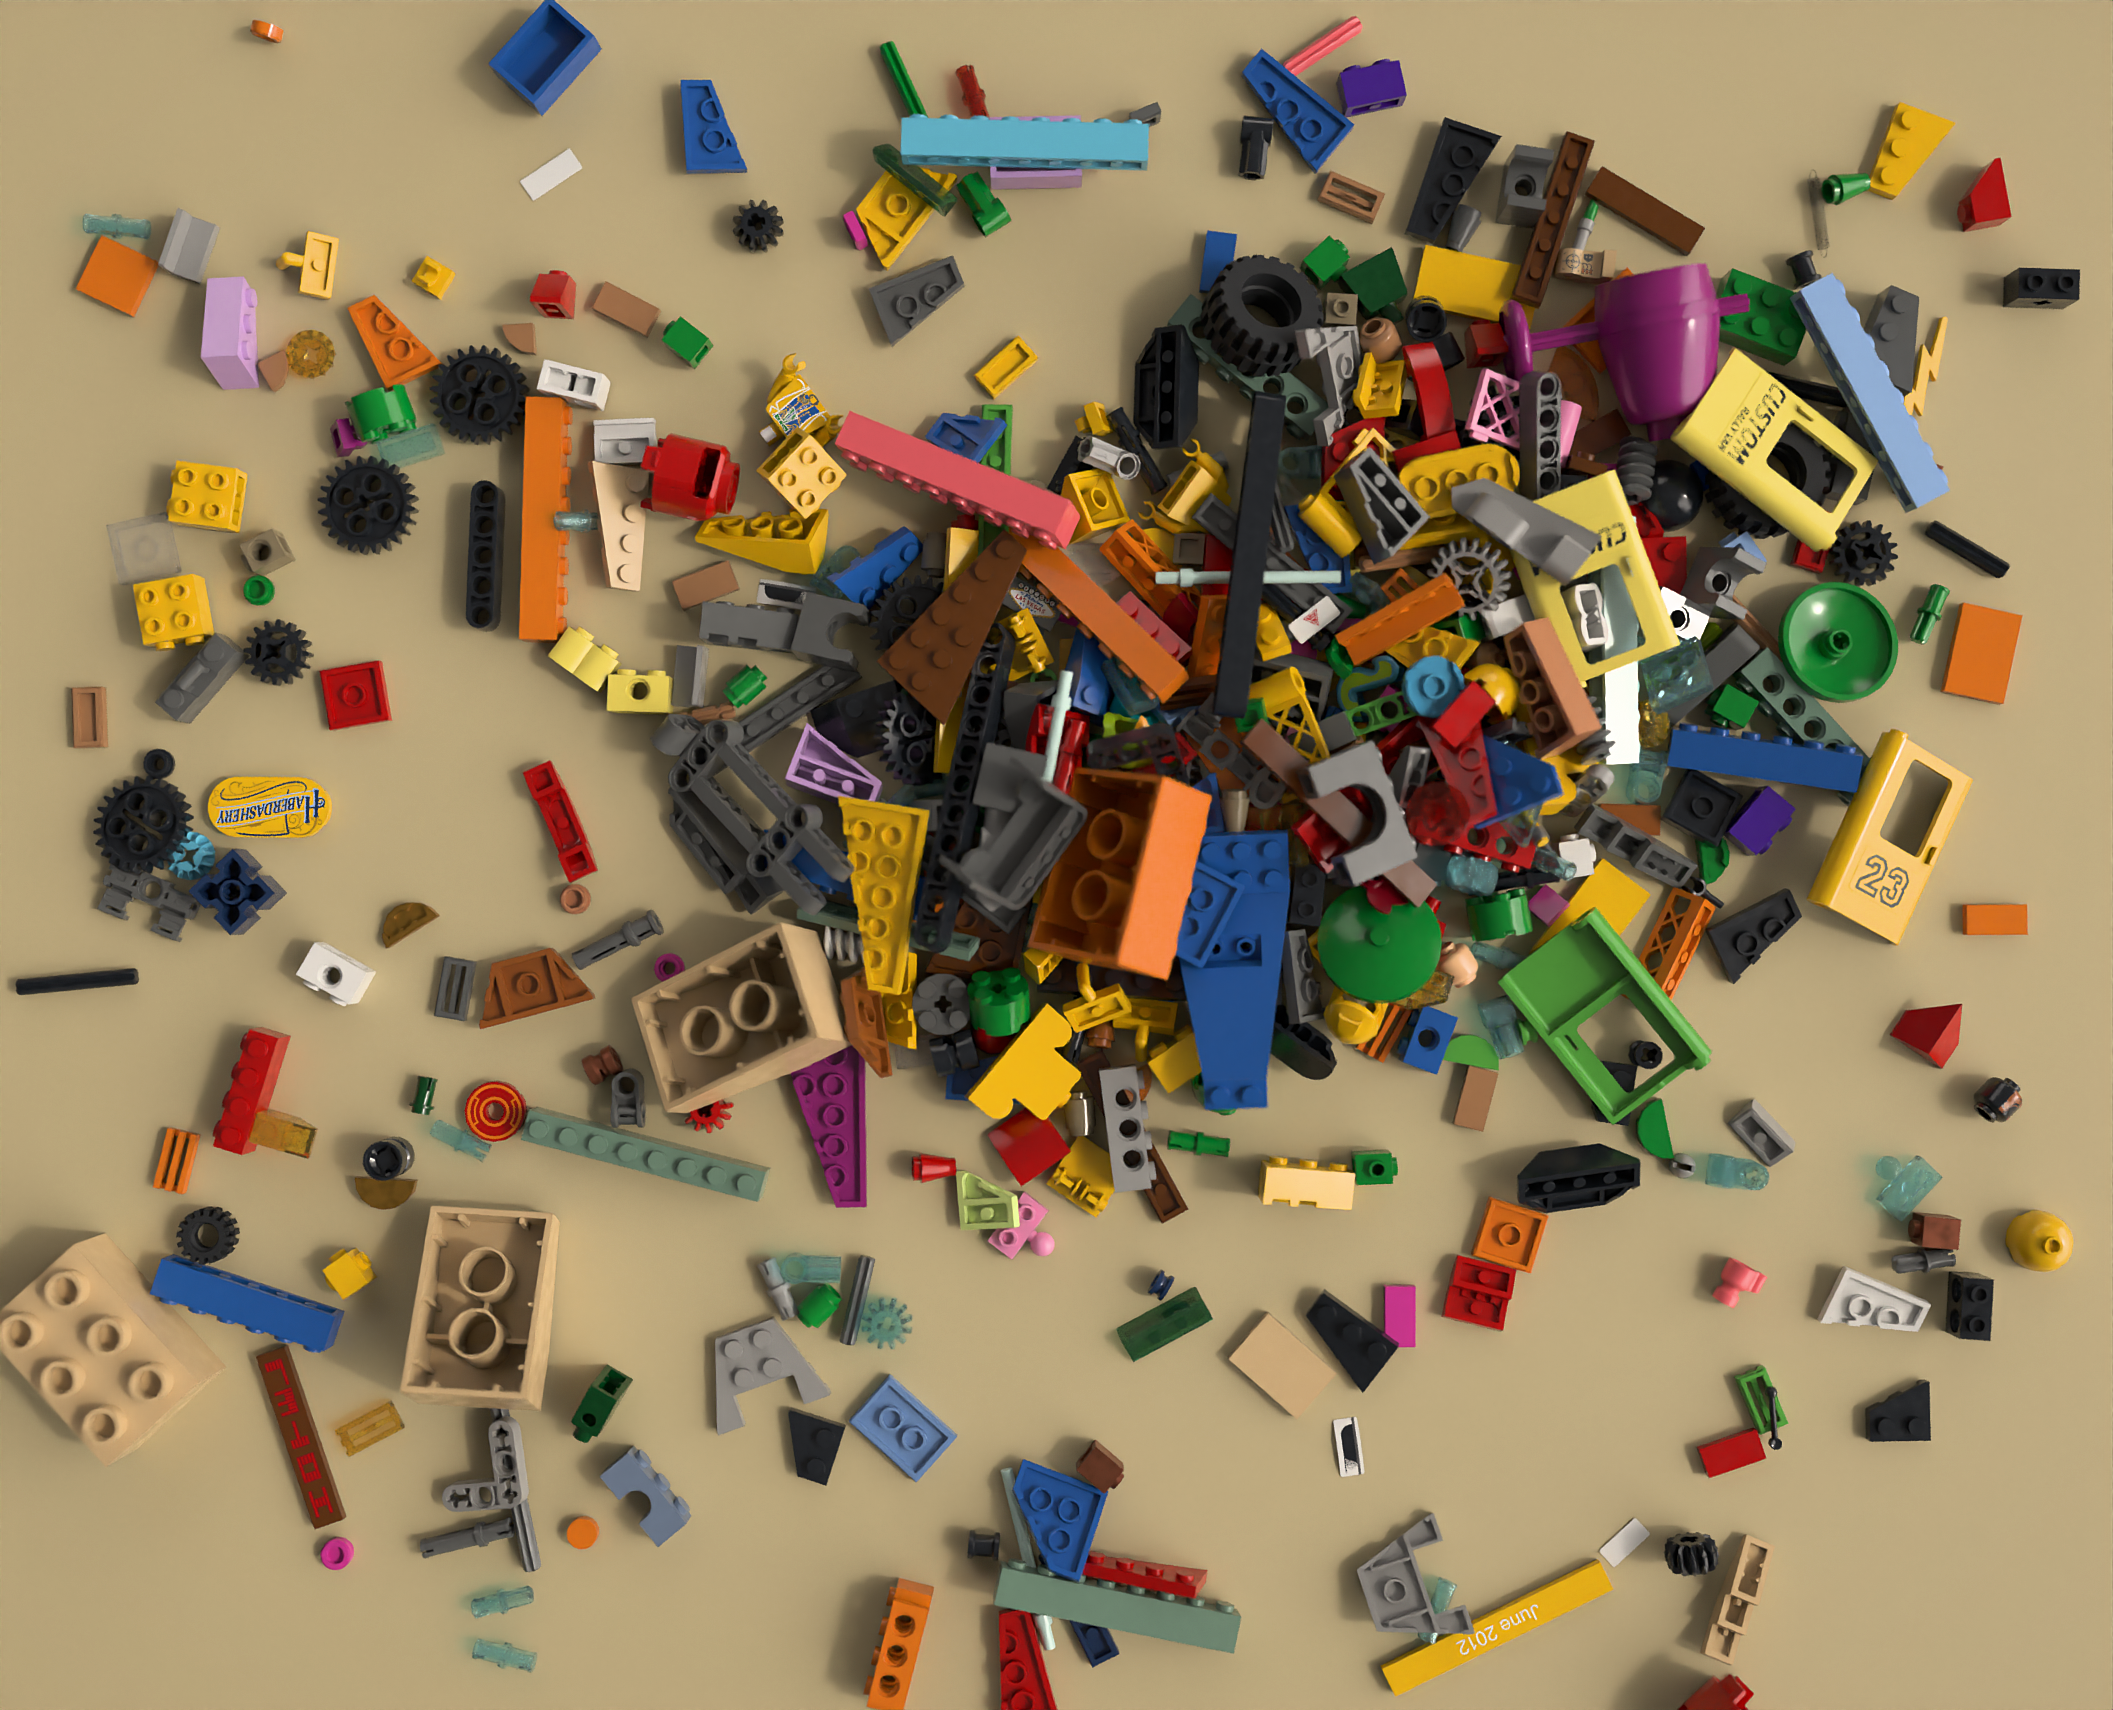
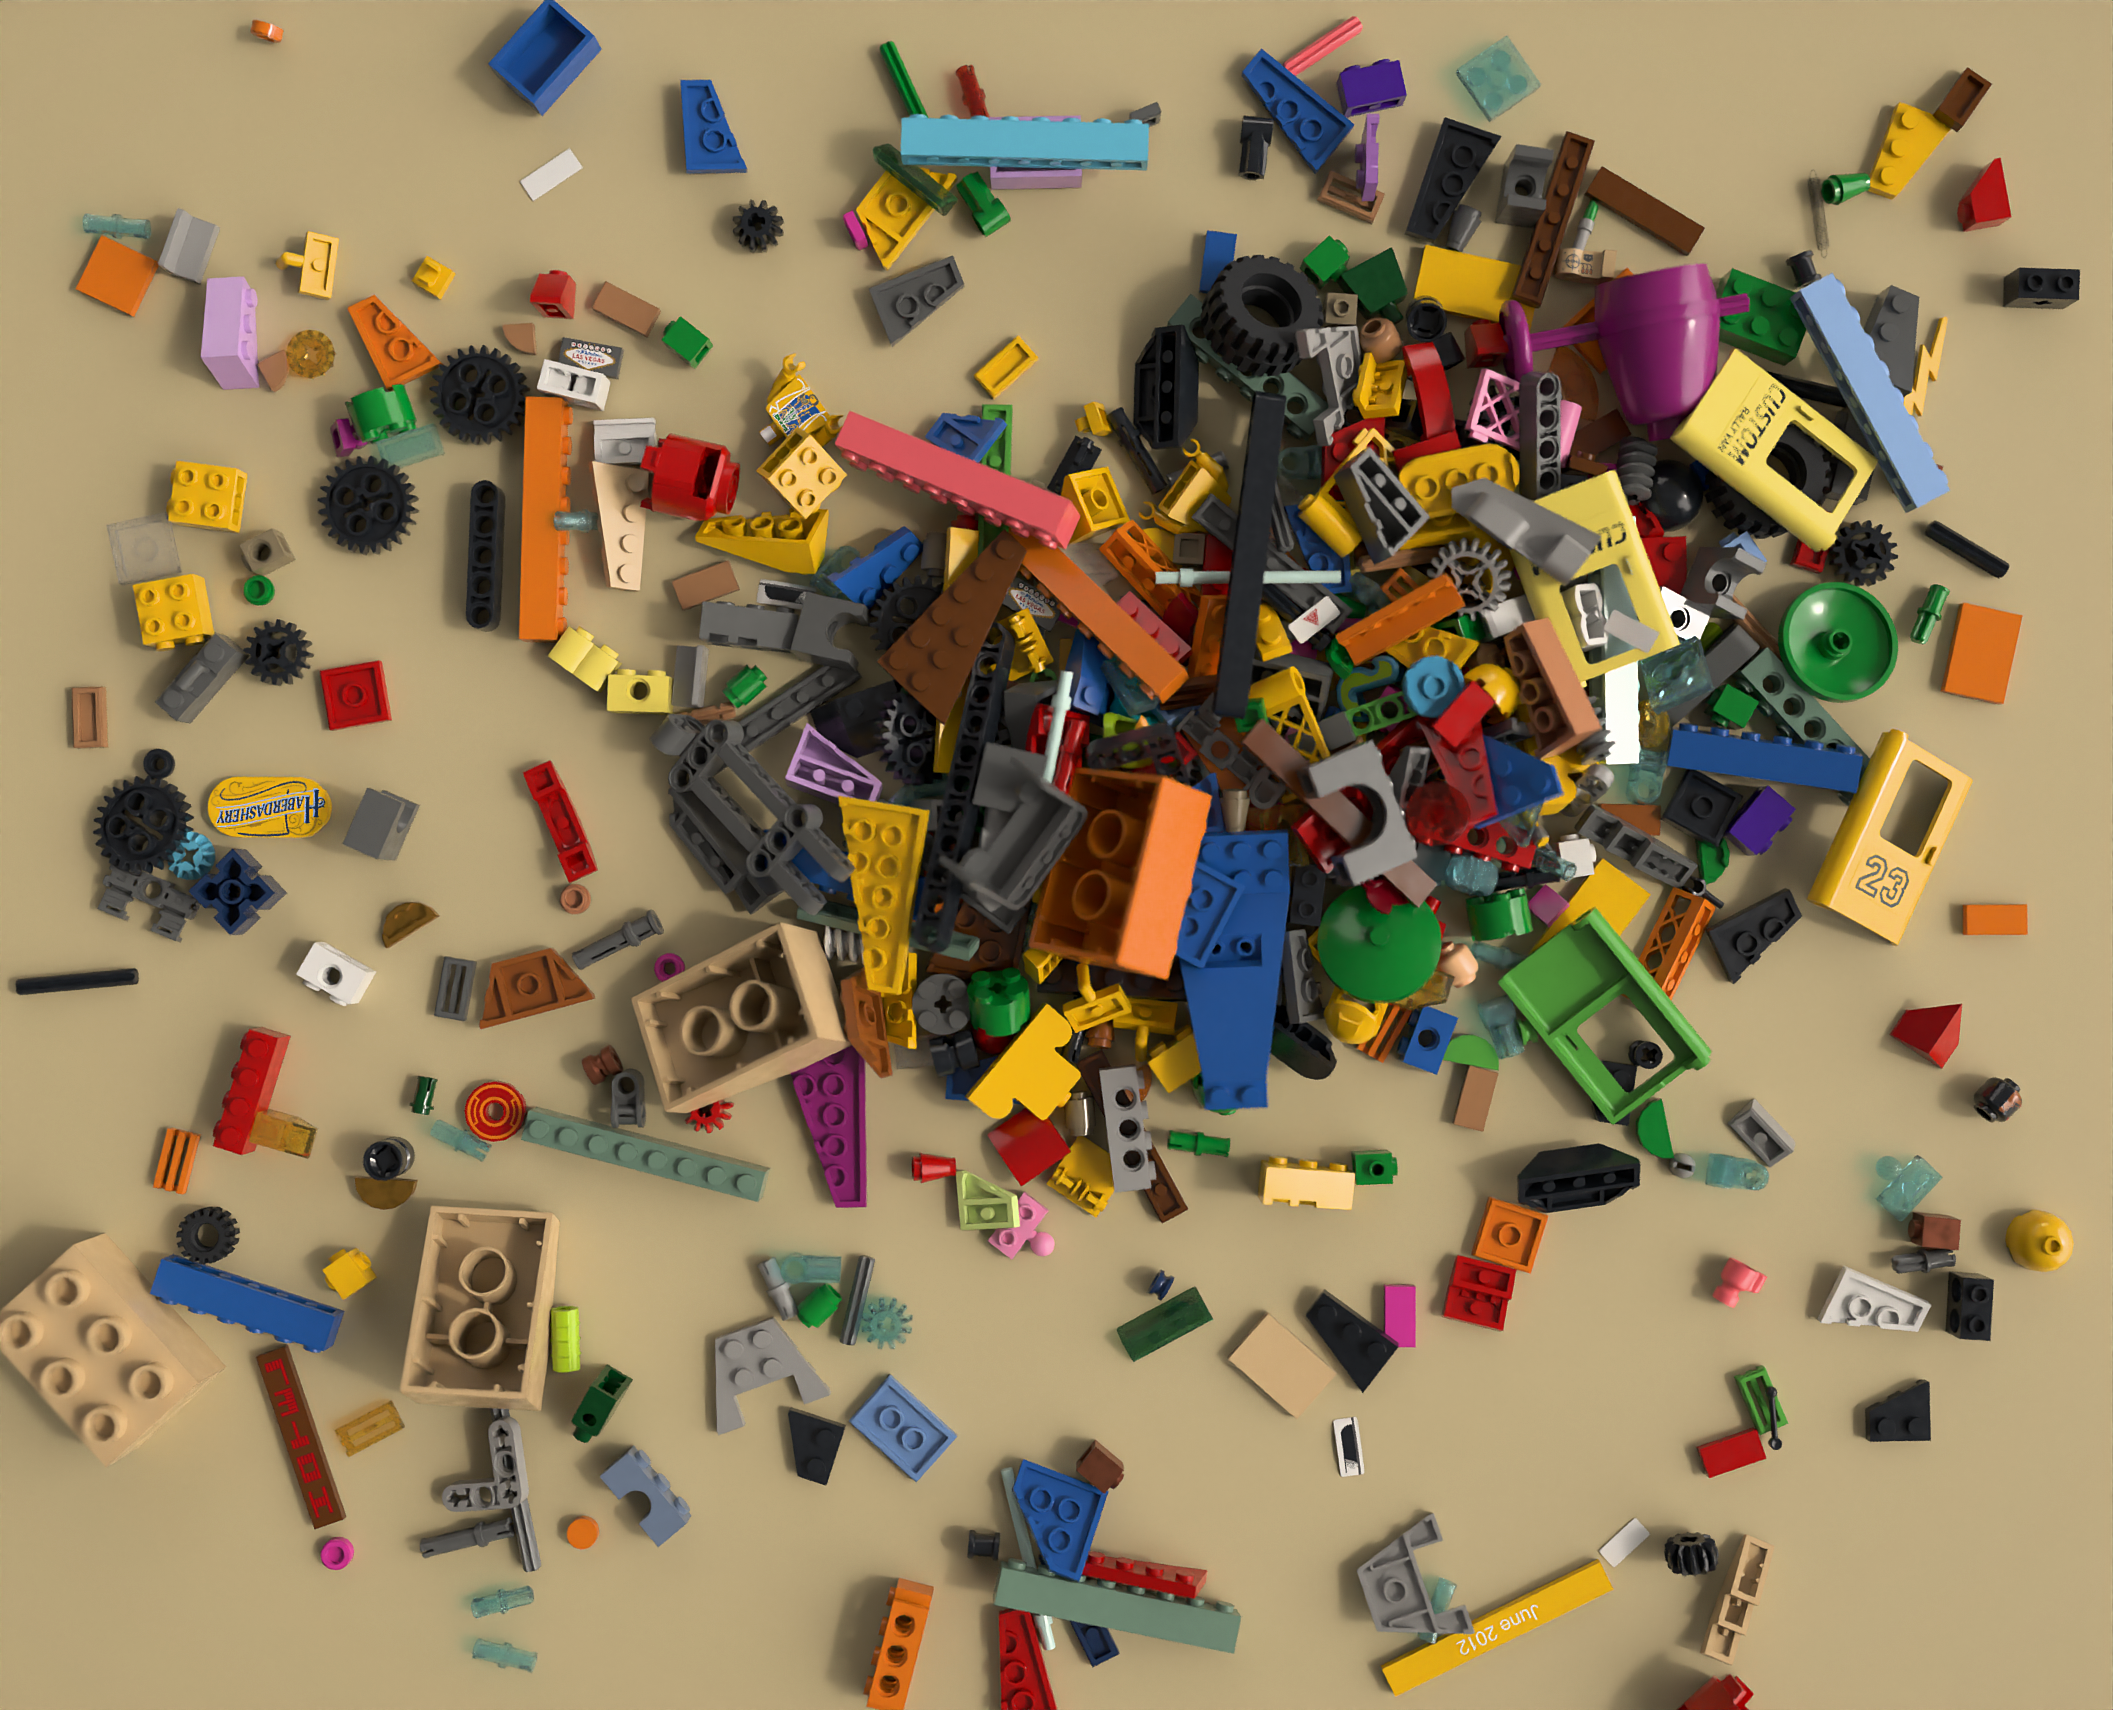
(381, 824): none -> dark grey piece
(565, 1338): none -> lime axle
(592, 356): none -> tile
(1108, 458): light grey piece -> none
(1367, 156): none -> medium lavender wing
(1498, 78): none -> clear light blue plate
(1631, 631): none -> white sticker
(1962, 99): none -> reddish brown tile

